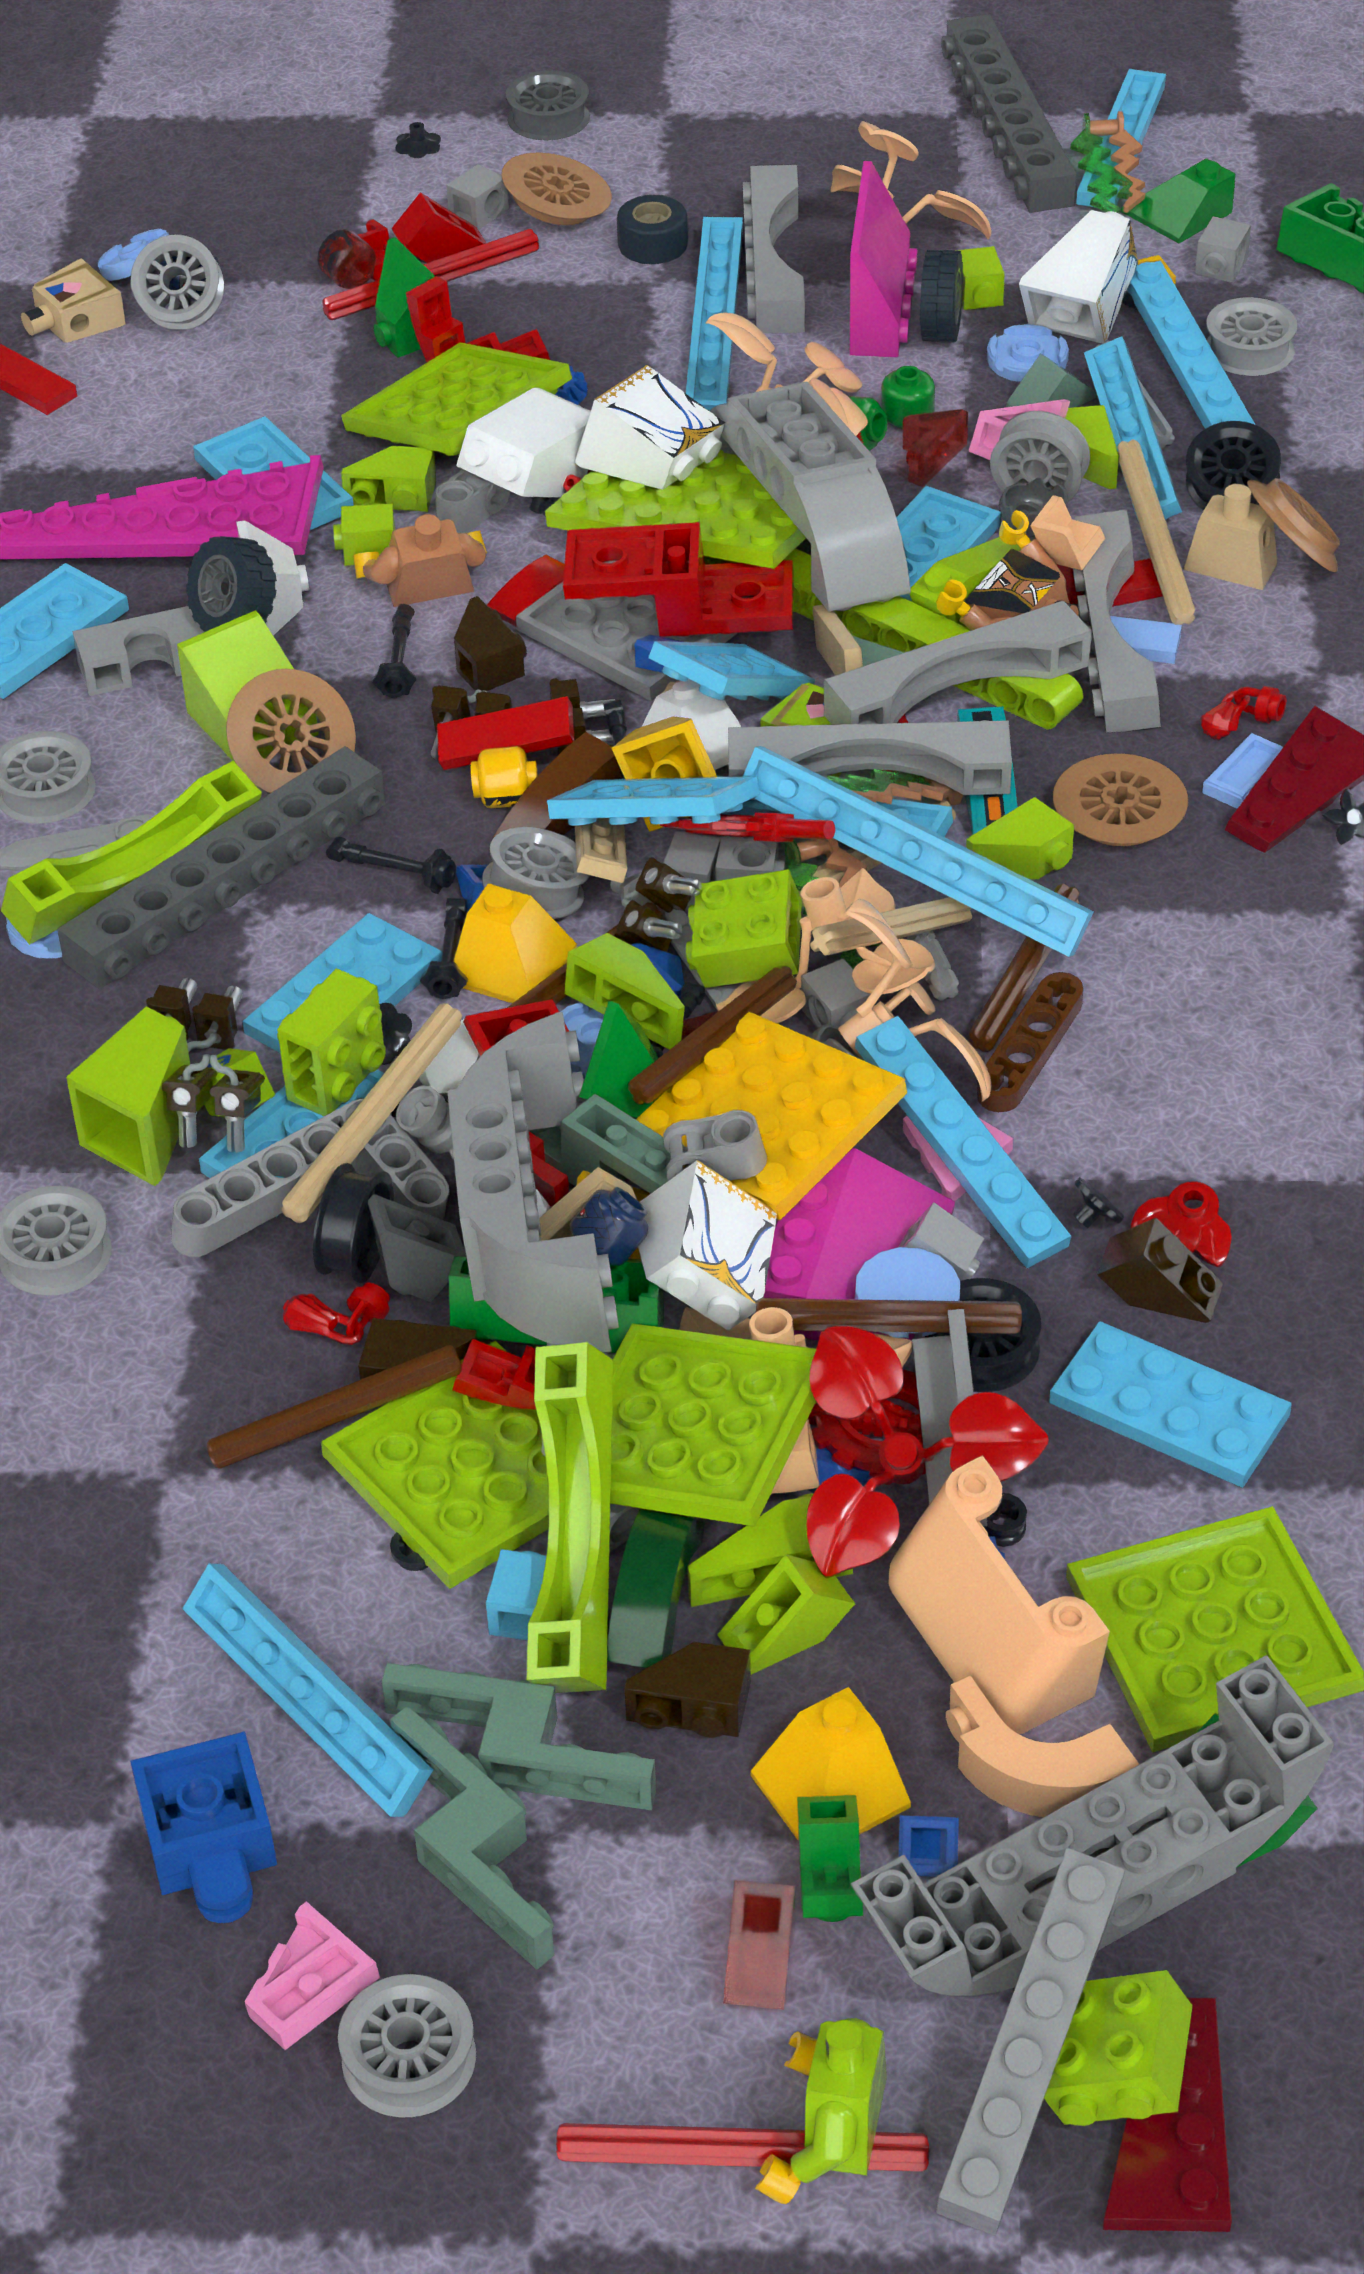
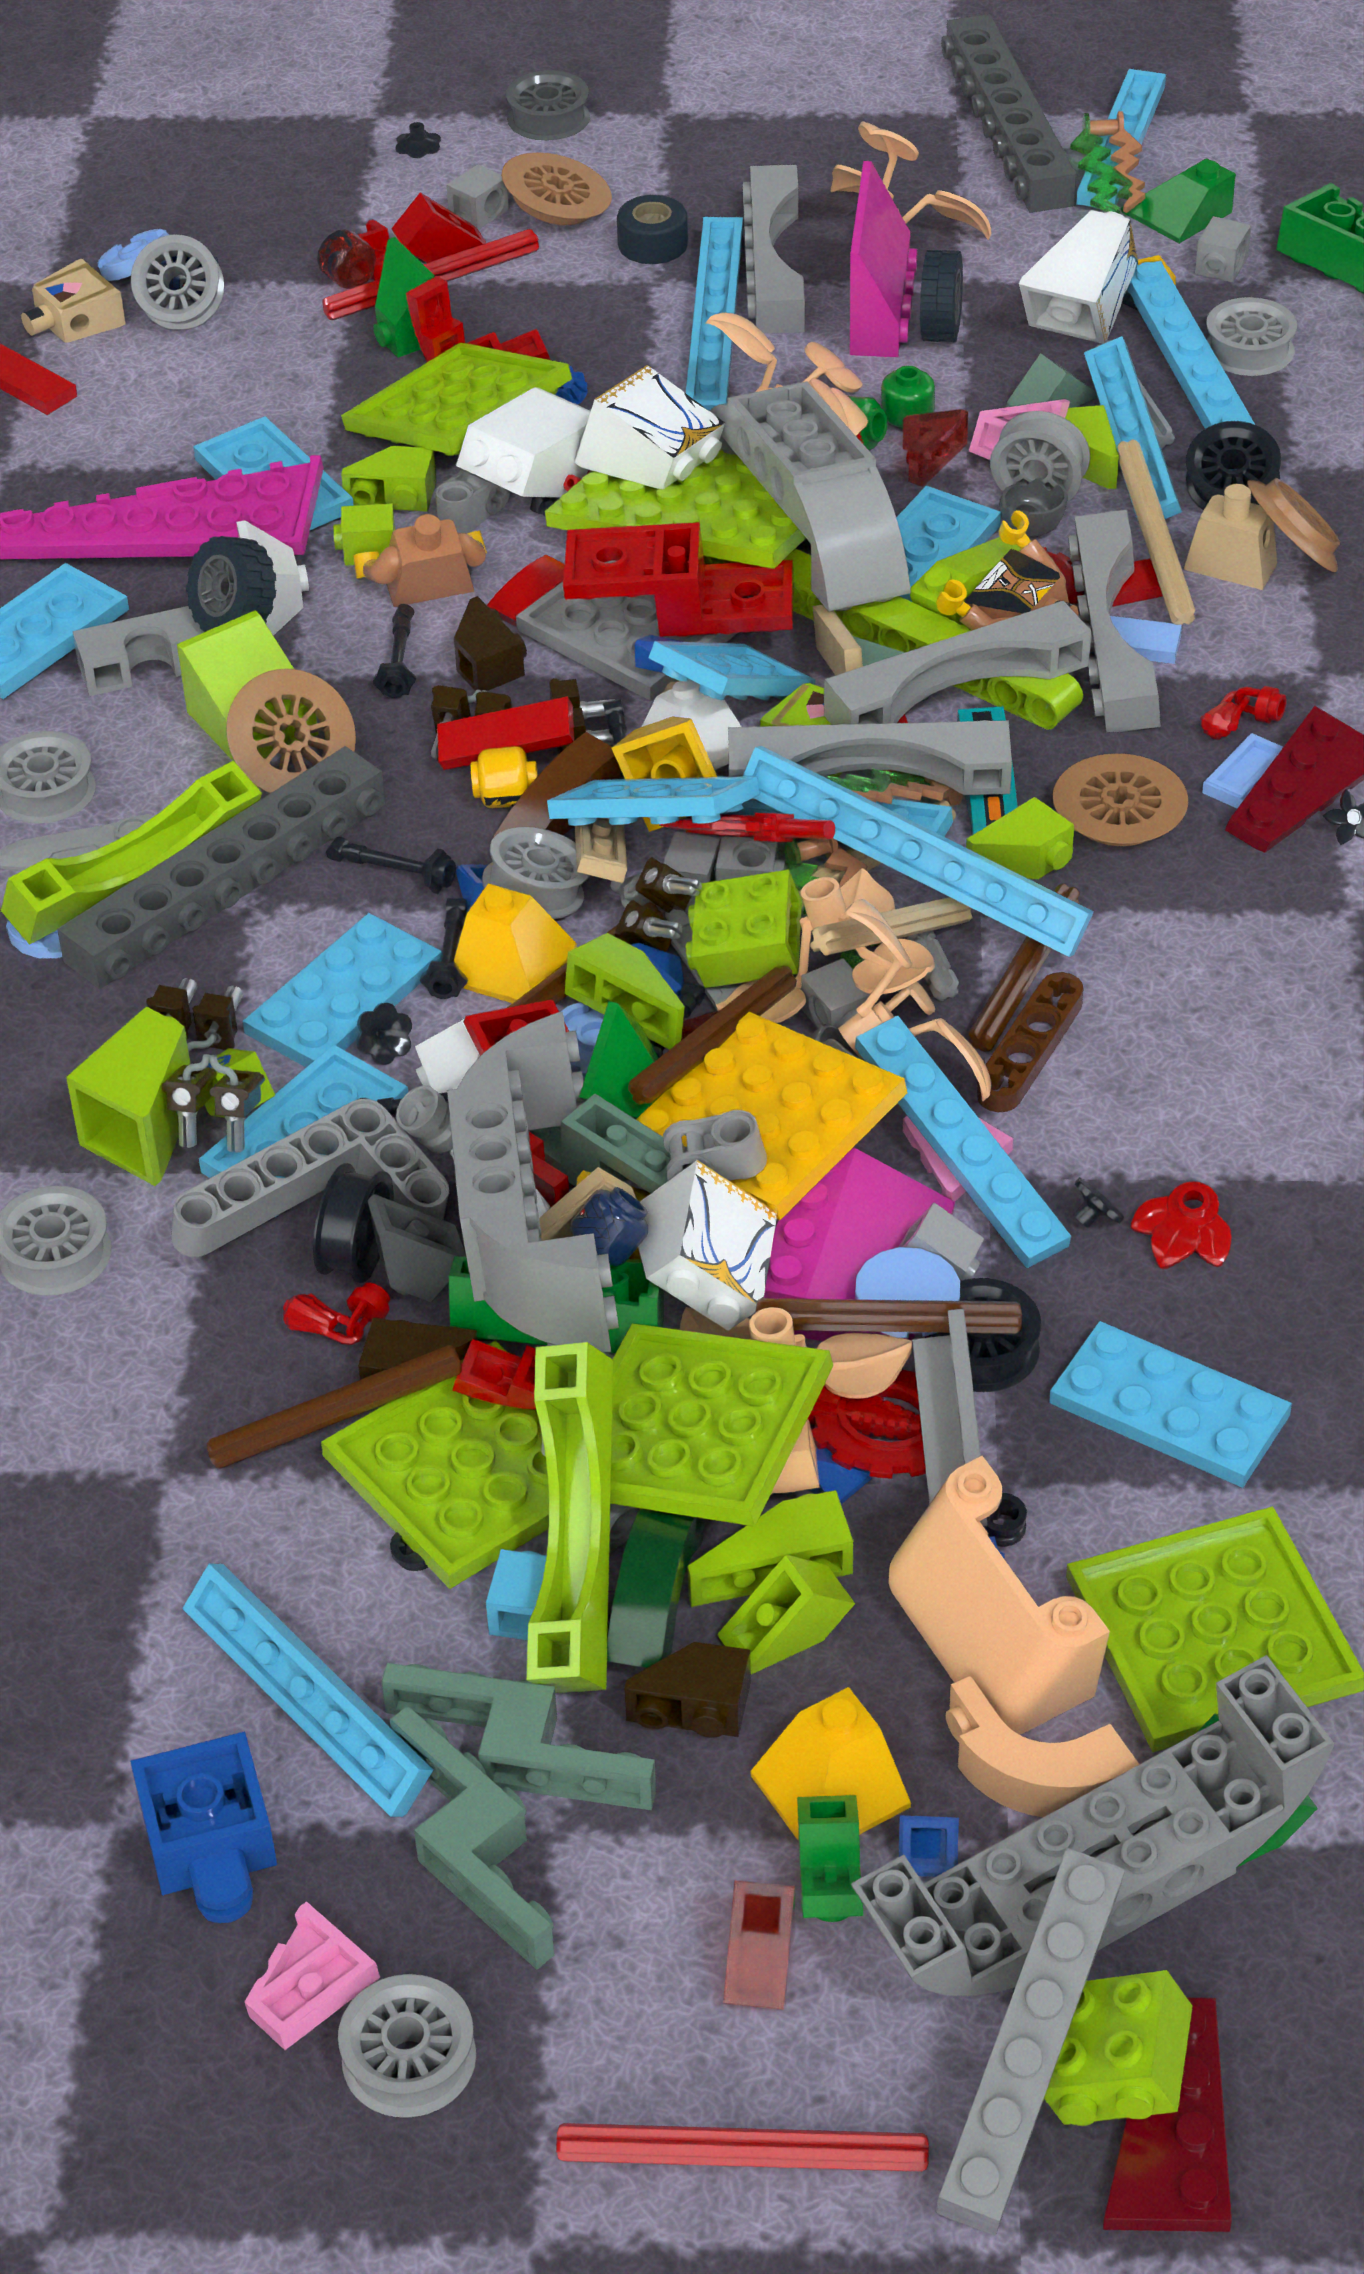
(331, 1042): lime brick -> none
(372, 1111): tan axle -> none
(840, 2105): lime torso -> none
(847, 1377): red plant -> none
(982, 278): lime brick -> none
(1014, 363): light blue tile -> none
(1064, 539): light nougat panel -> none
(1159, 1273): dark brown slope -> none

